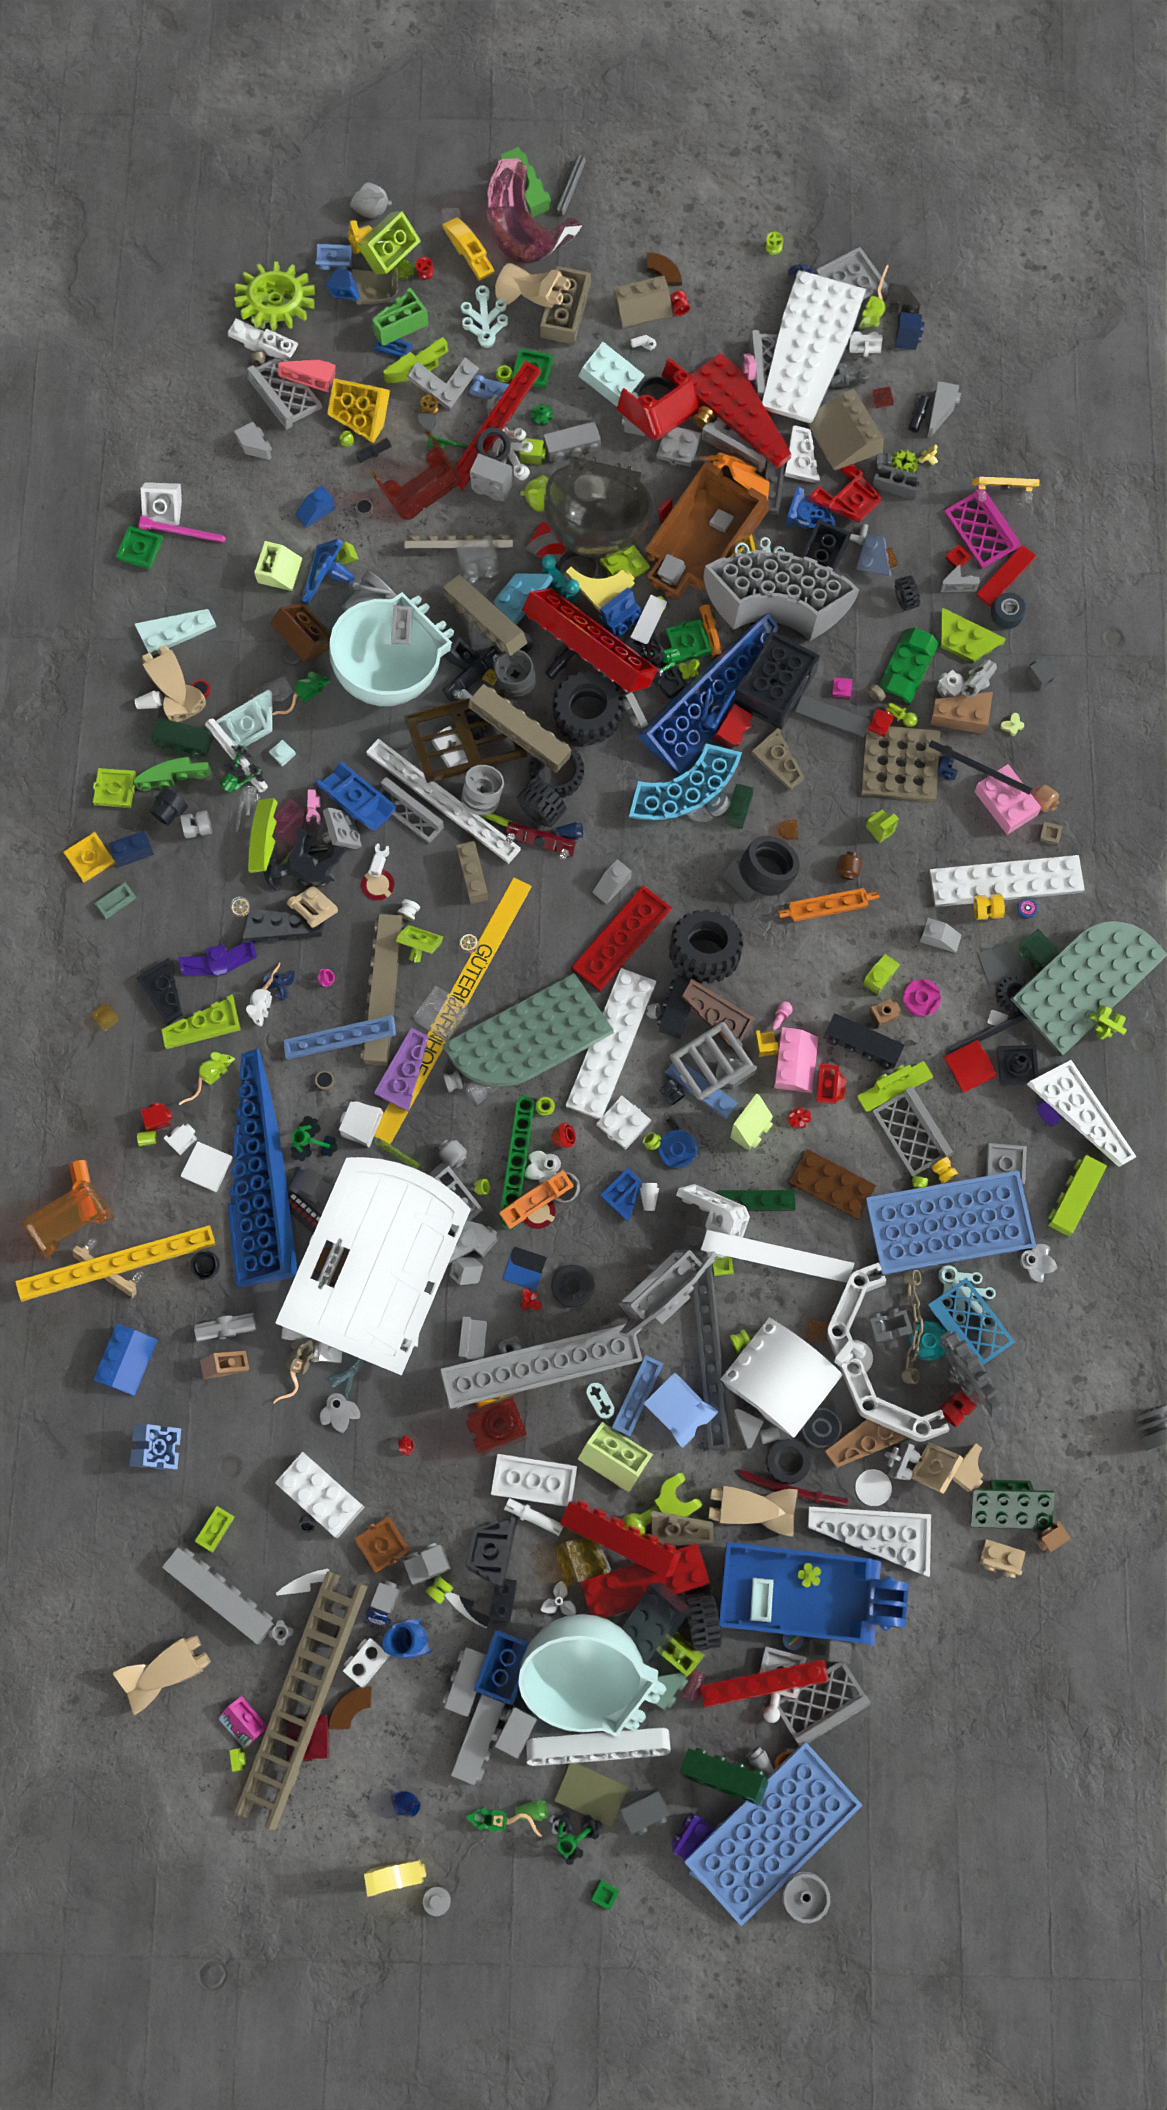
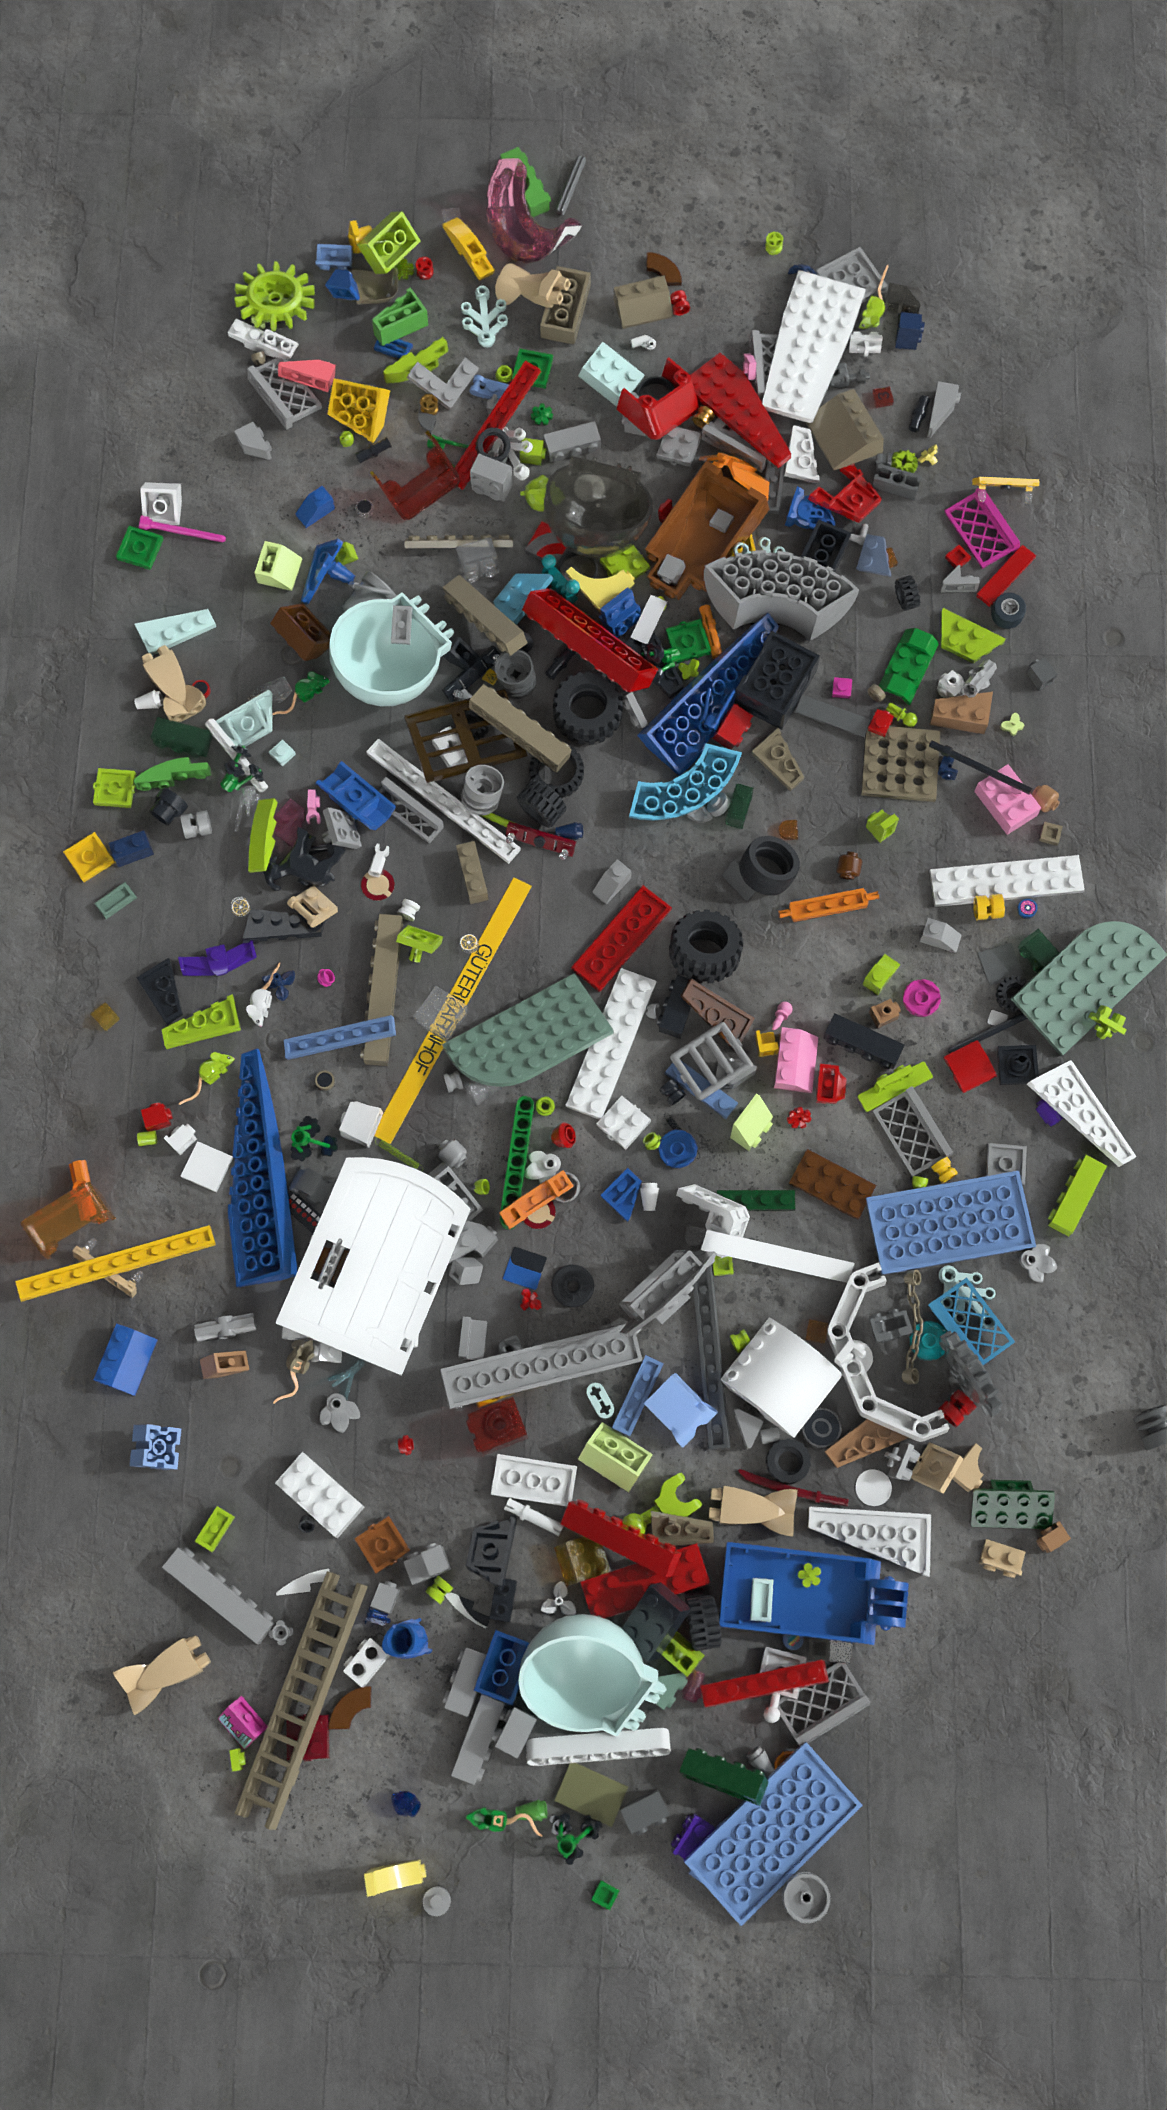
(205, 1264): black hair -> none
(370, 201): light grey helmet -> none
(402, 1074): medium lavender wing -> none

